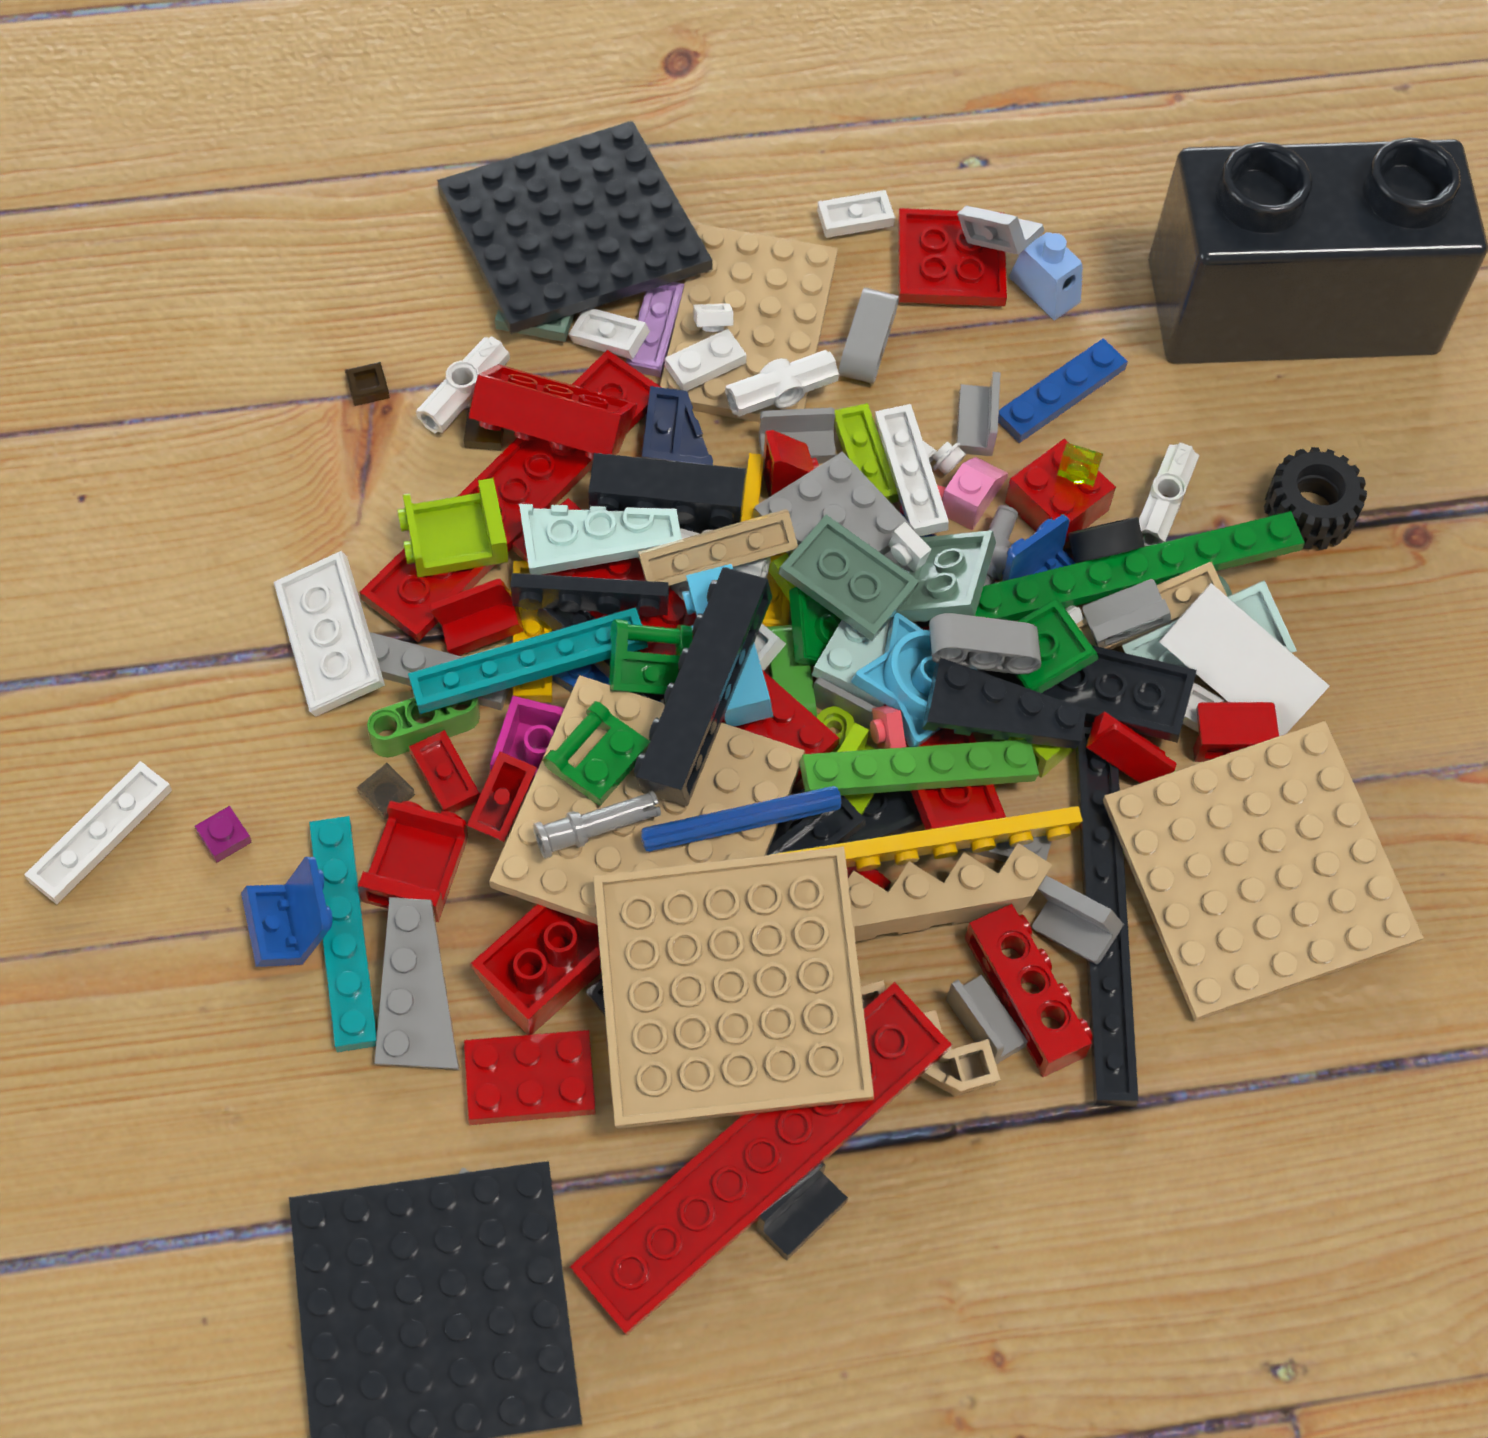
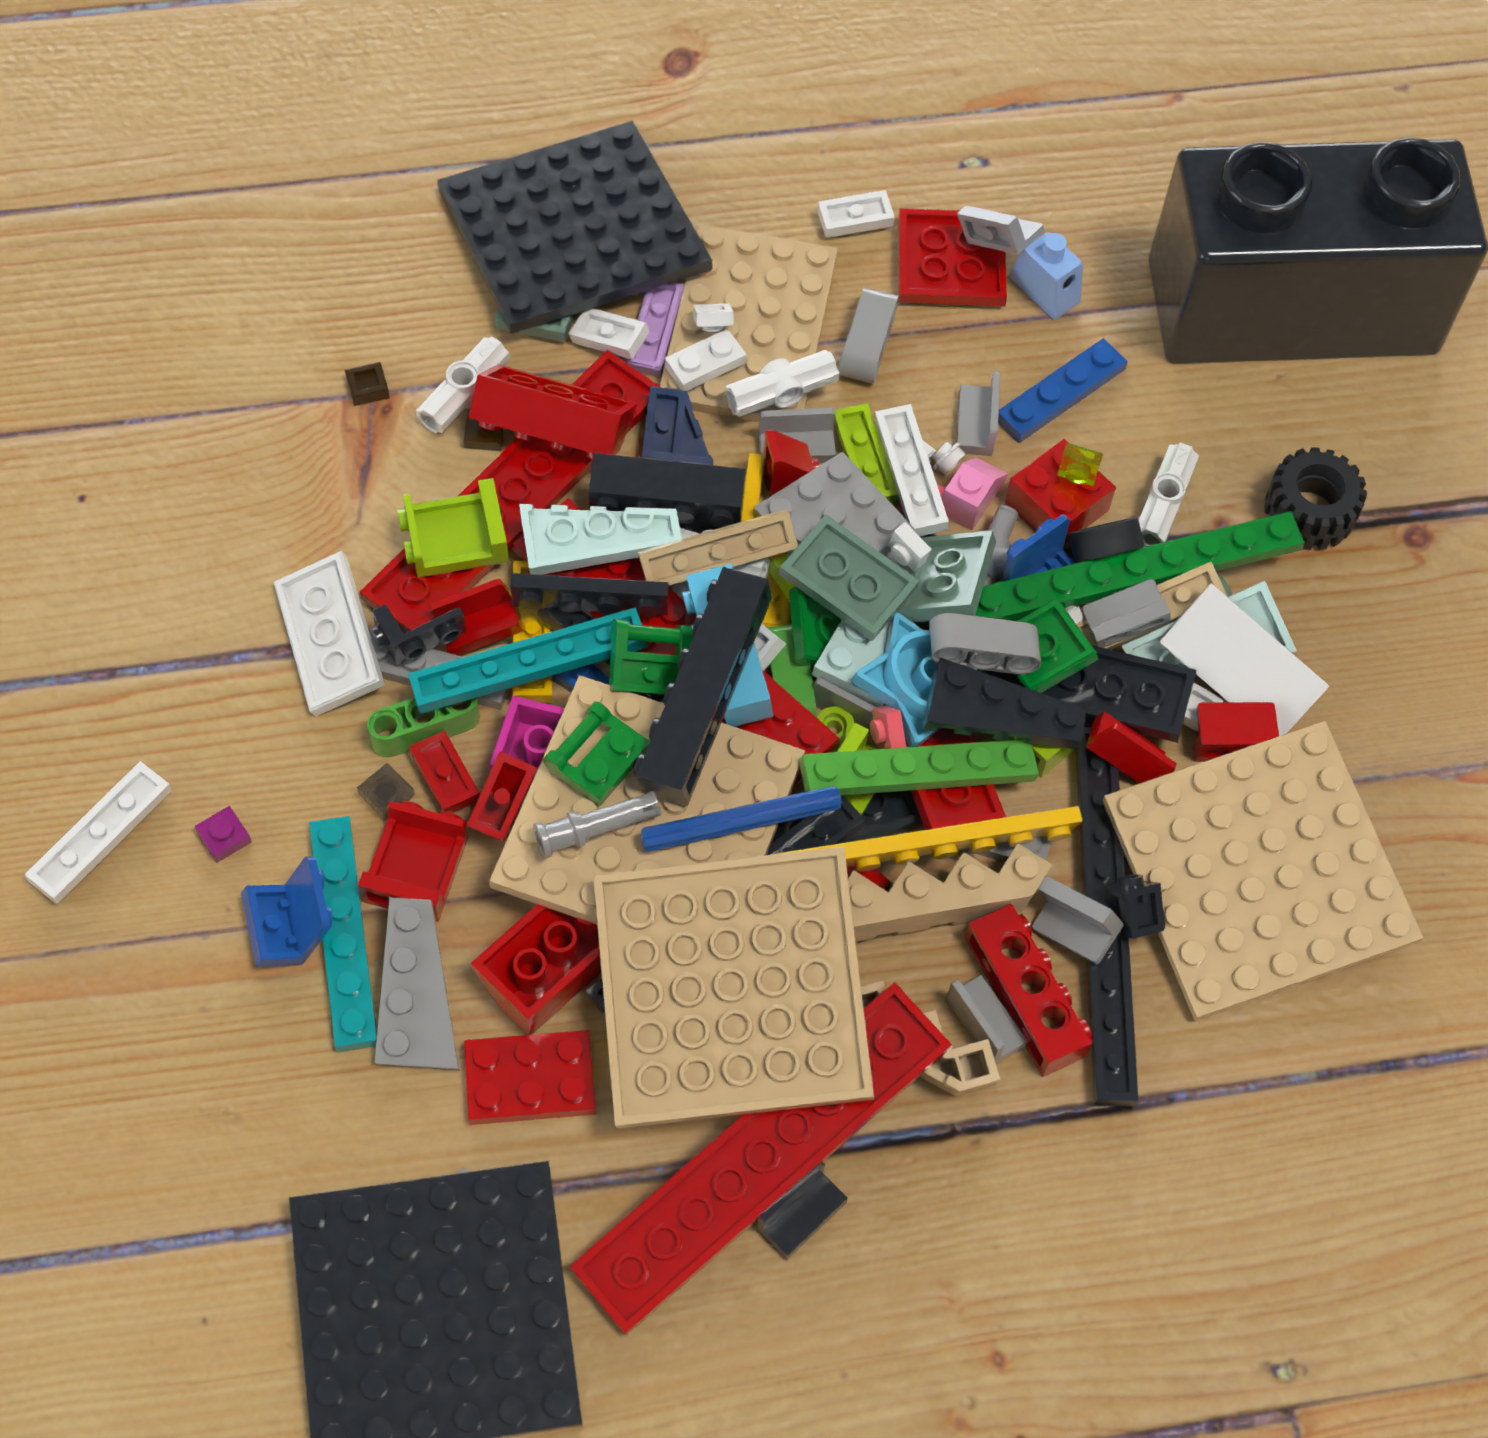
(417, 641): none -> black bracket
(1139, 905): none -> black bracket

